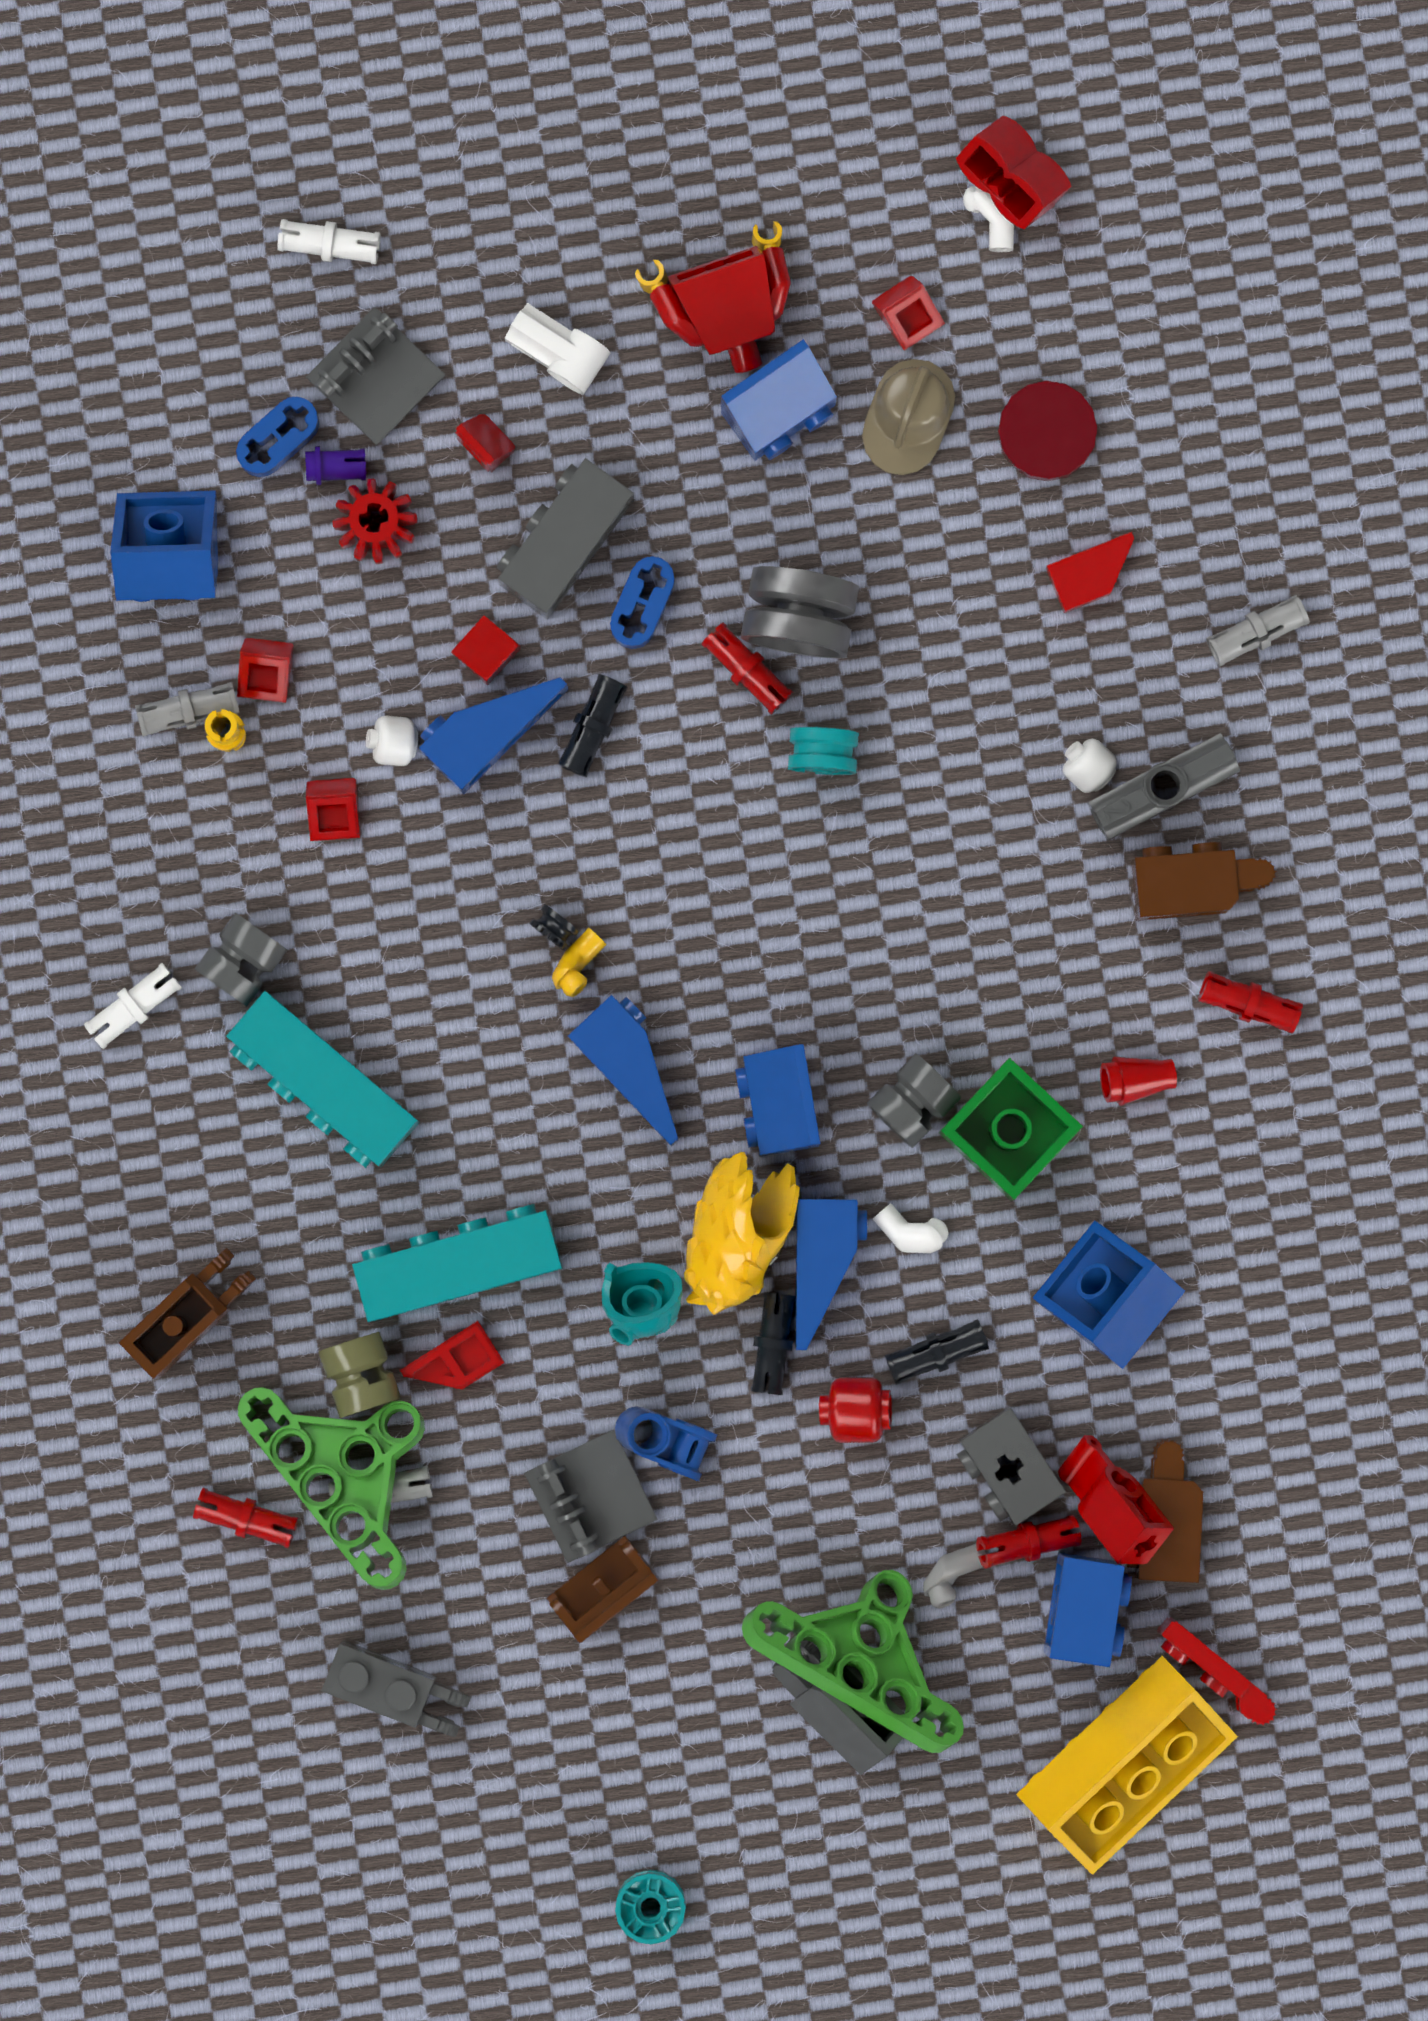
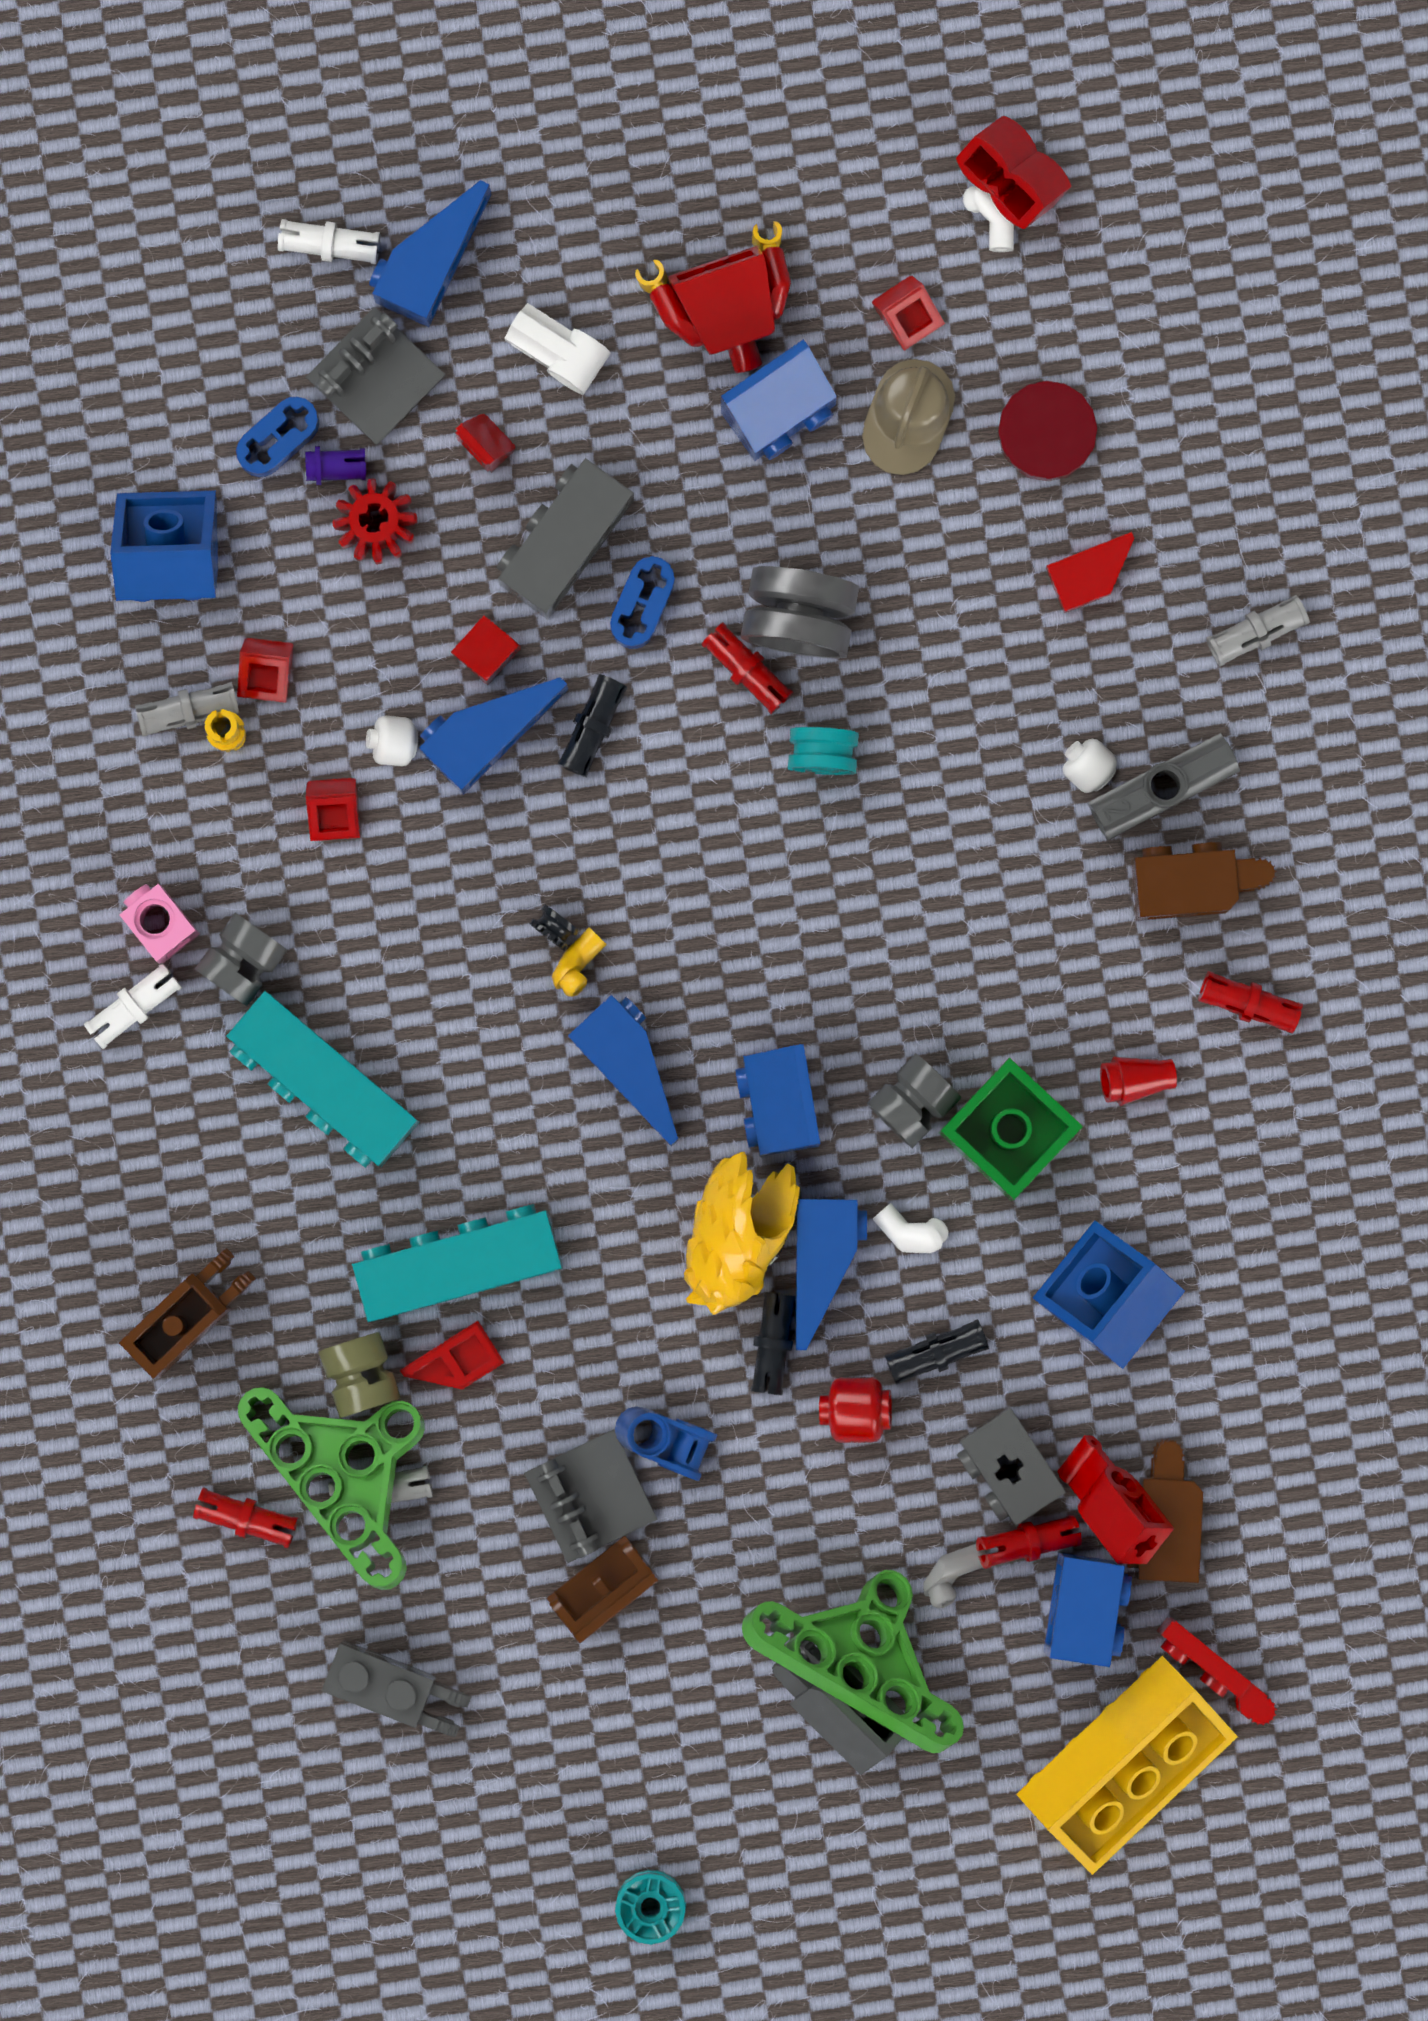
(173, 938): none -> bright pink brick
(426, 261): none -> blue slope
(639, 1302): teal helmet -> none

